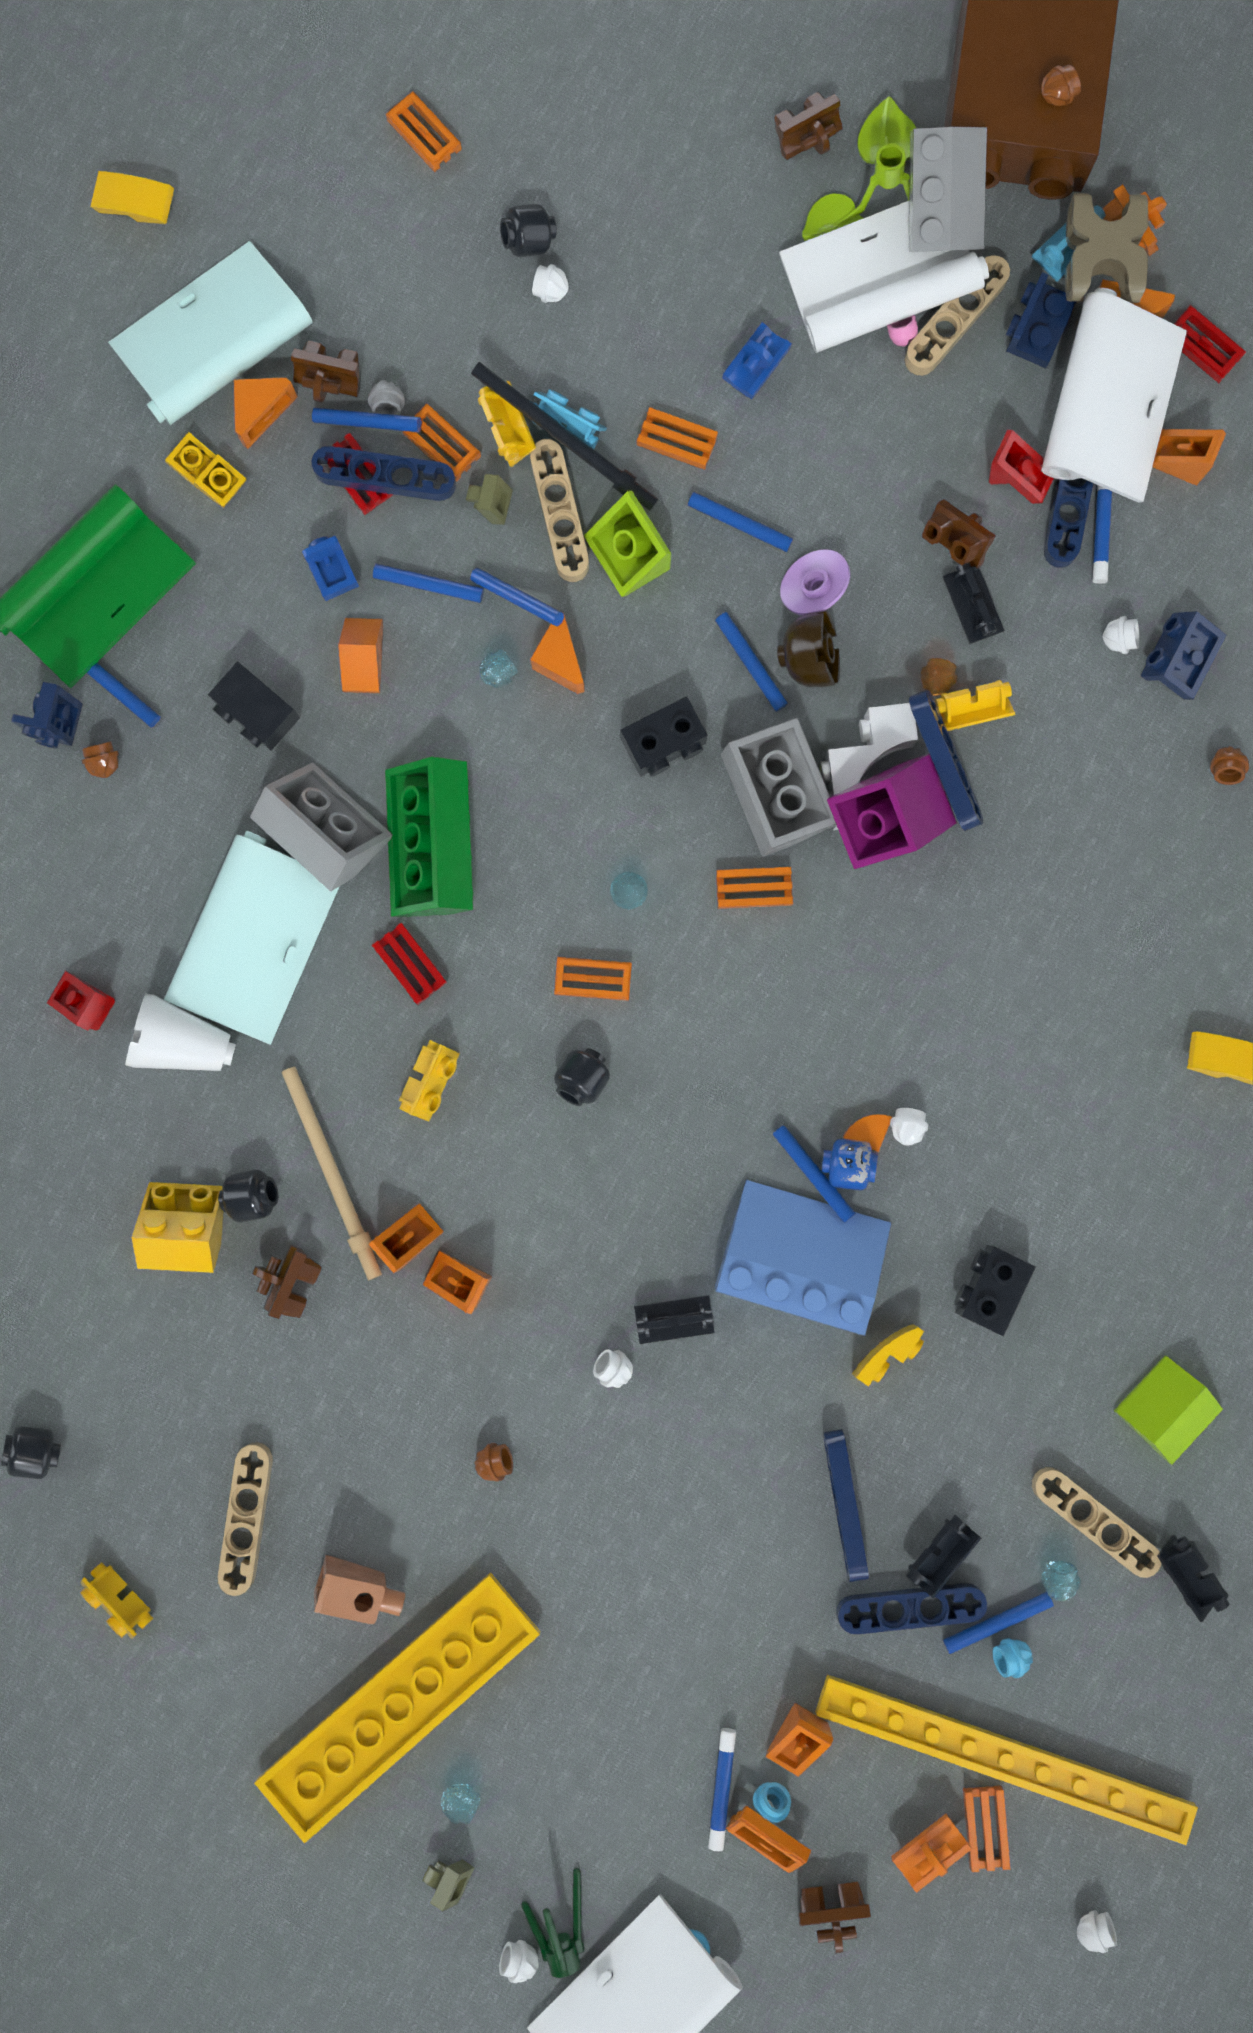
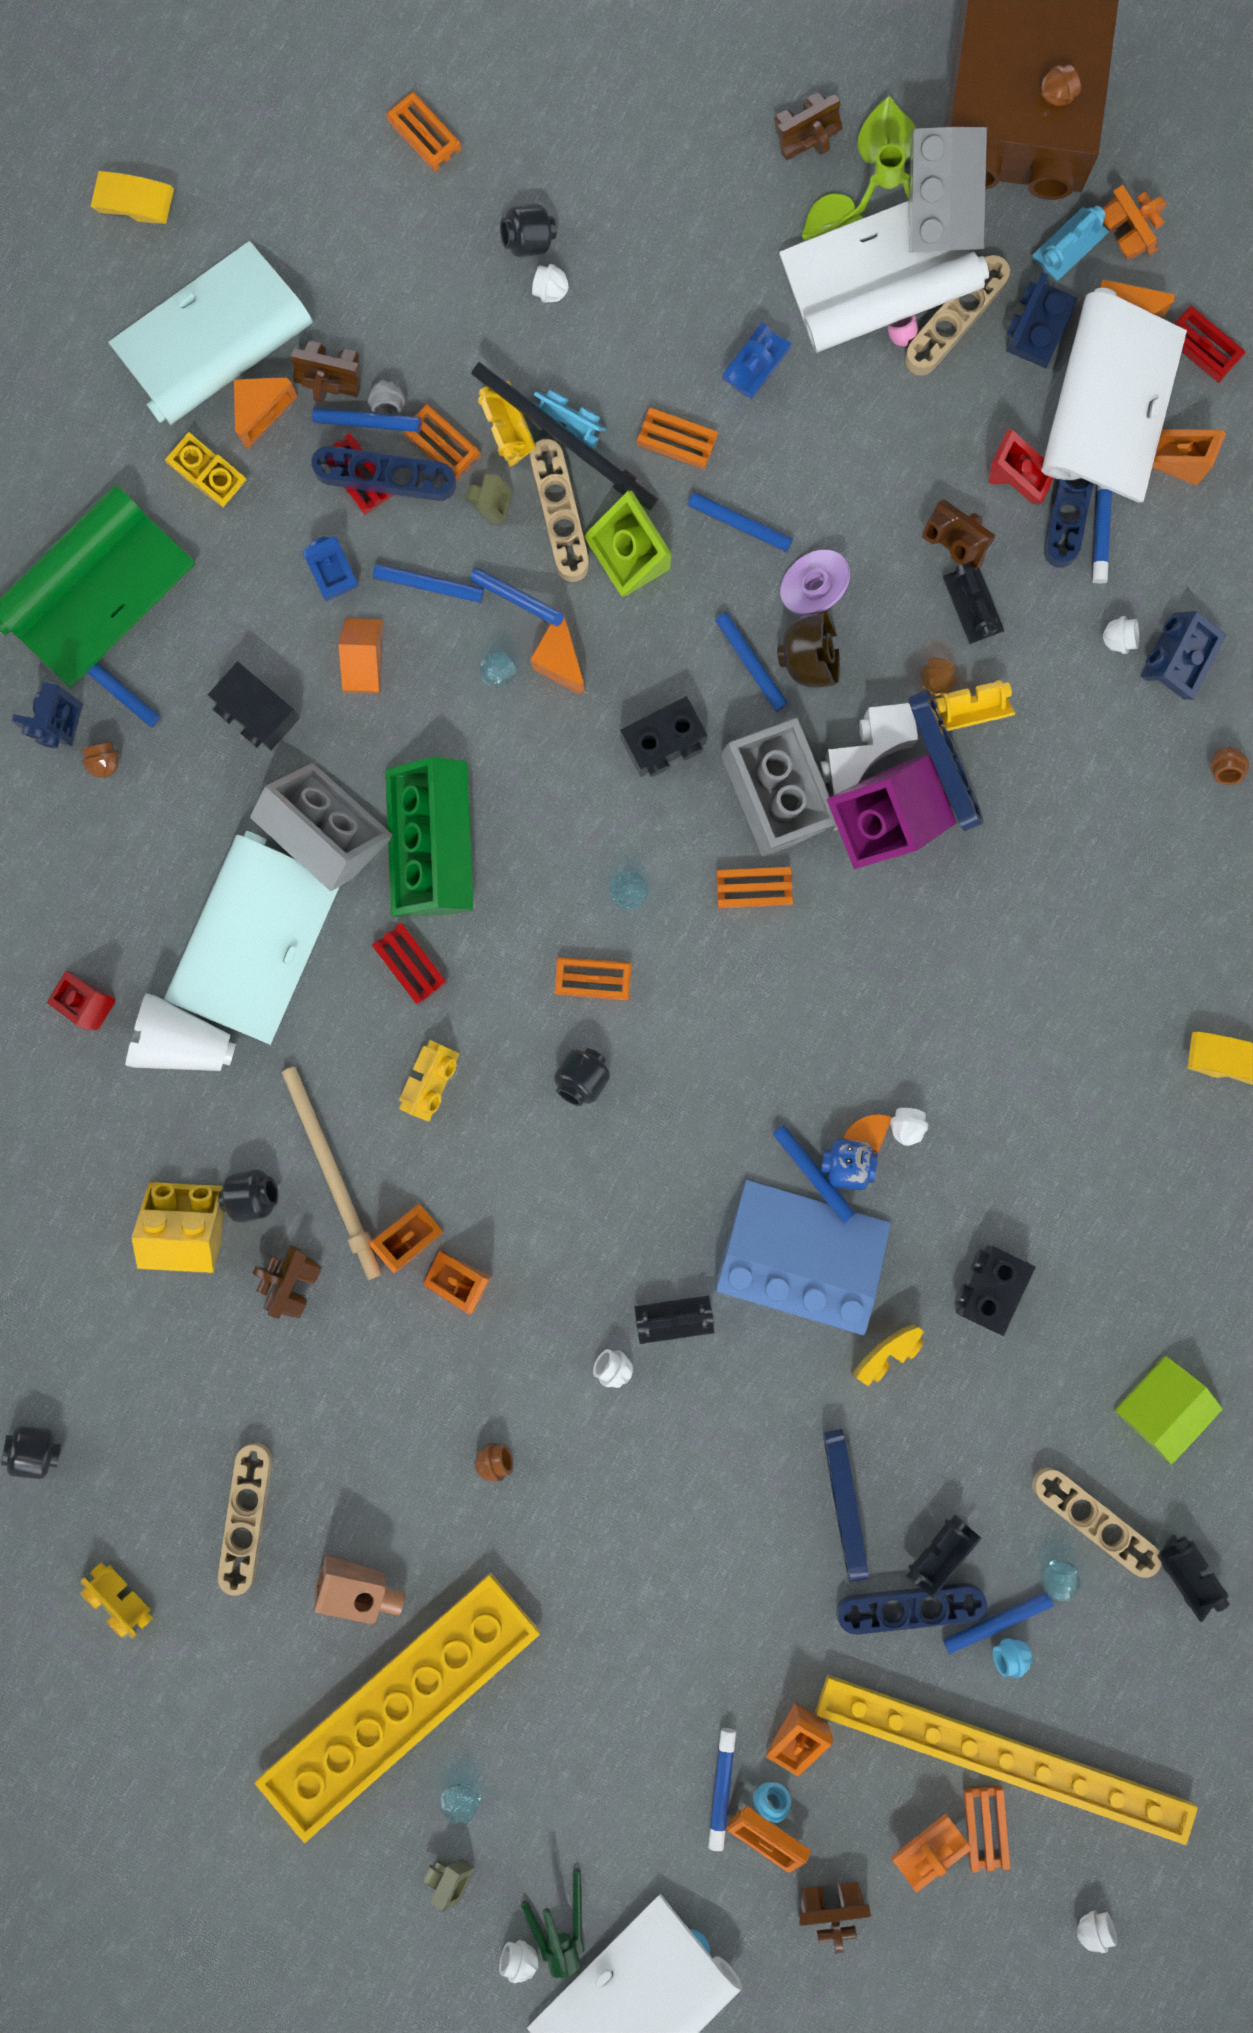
(1106, 247): dark tan piece -> none

